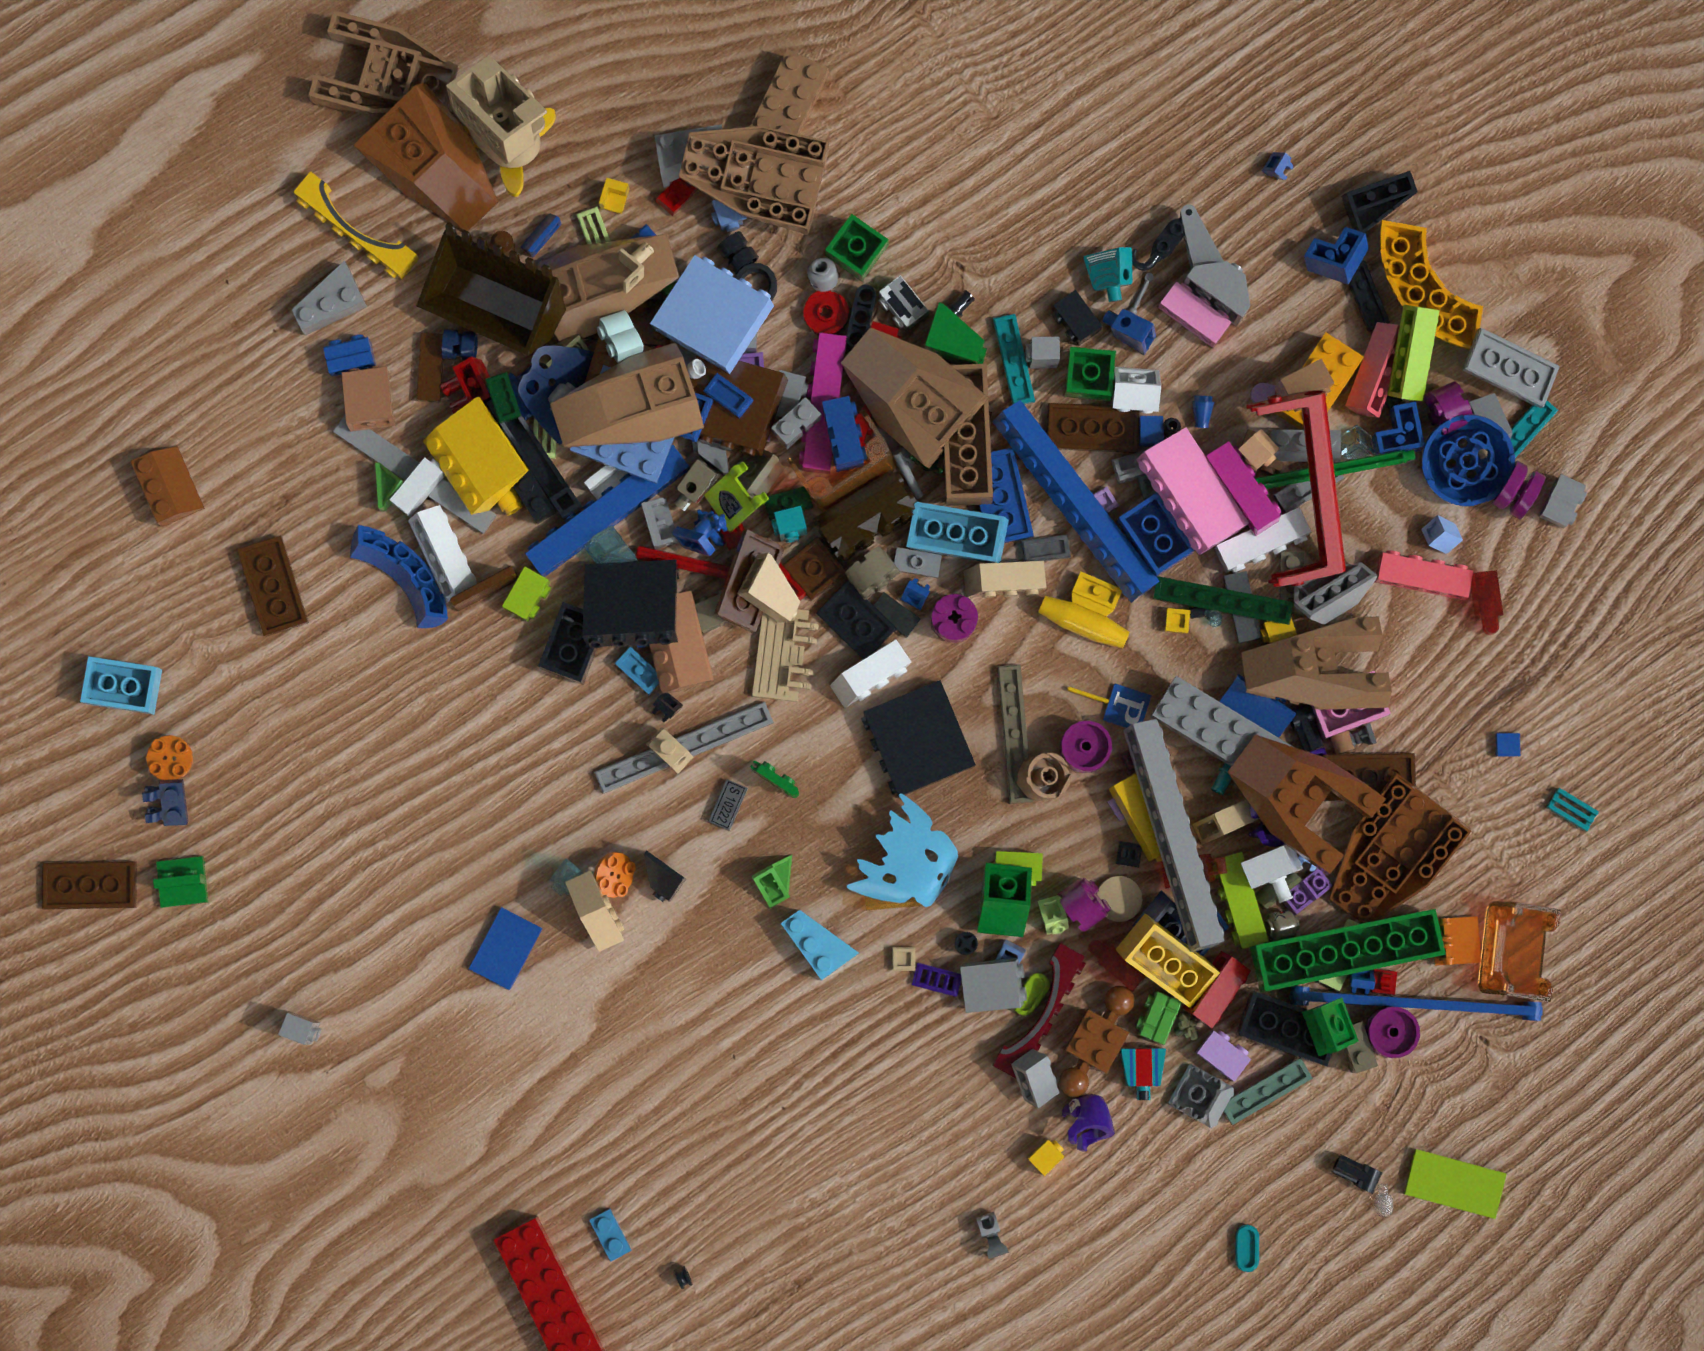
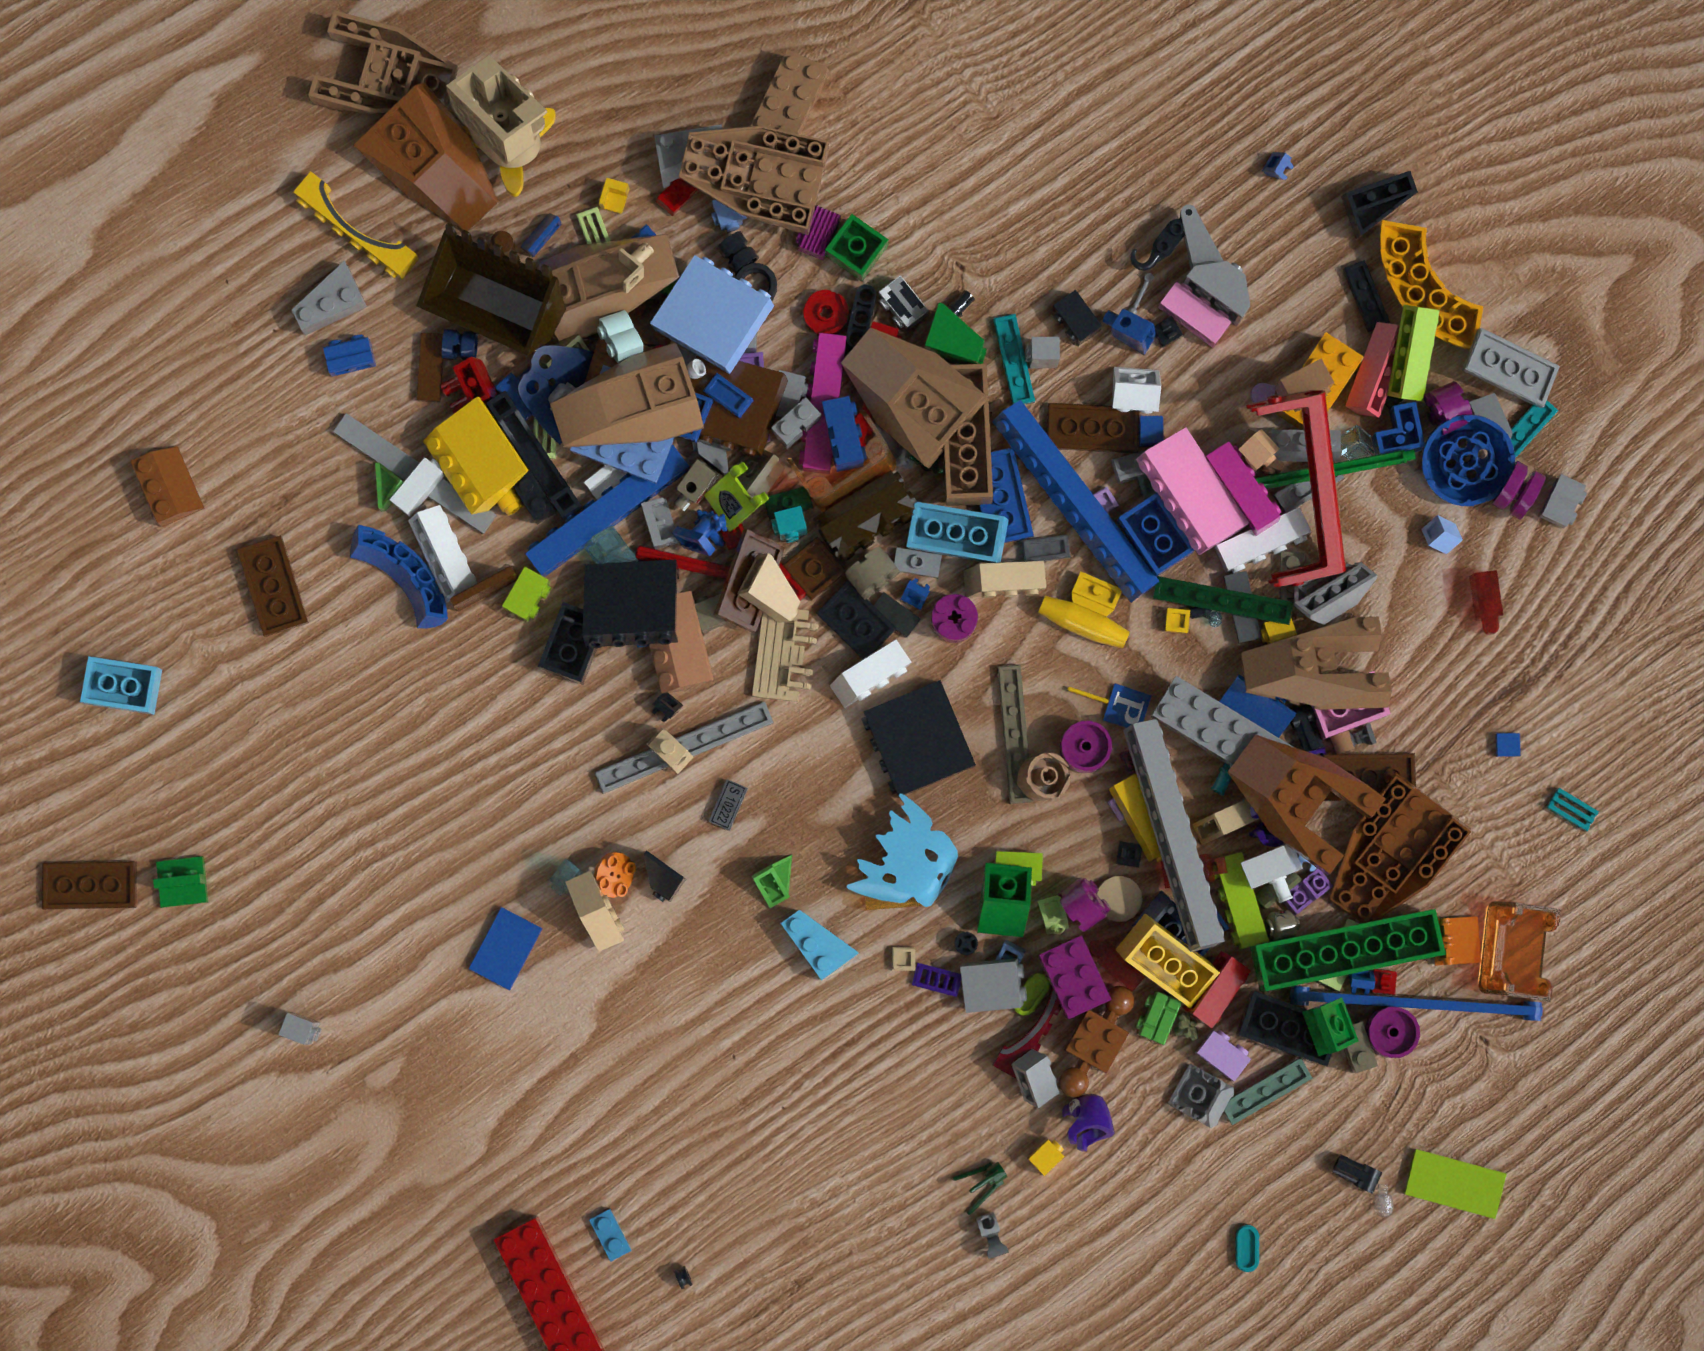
(171, 747): orange plate -> none
(172, 803): dark blue plate -> none
(367, 398): nougat panel -> none
(503, 397): dark green plate -> none
(638, 670): dark azure plate -> none
(783, 783): green plate -> none
(820, 234): none -> magenta brick
(822, 274): light grey head -> none
(913, 485): light grey piece -> none
(994, 1175): none -> dark green plant
(1074, 977): none -> magenta brick
(1090, 373): green brick -> none
(1110, 271): teal torso -> none
(1143, 1069): torso -> none
(1167, 331): none -> black tile
(1168, 424): black pin -> none
(1202, 410): blue cone -> none
(1337, 260): blue brick -> none
(1424, 576): coral brick -> none

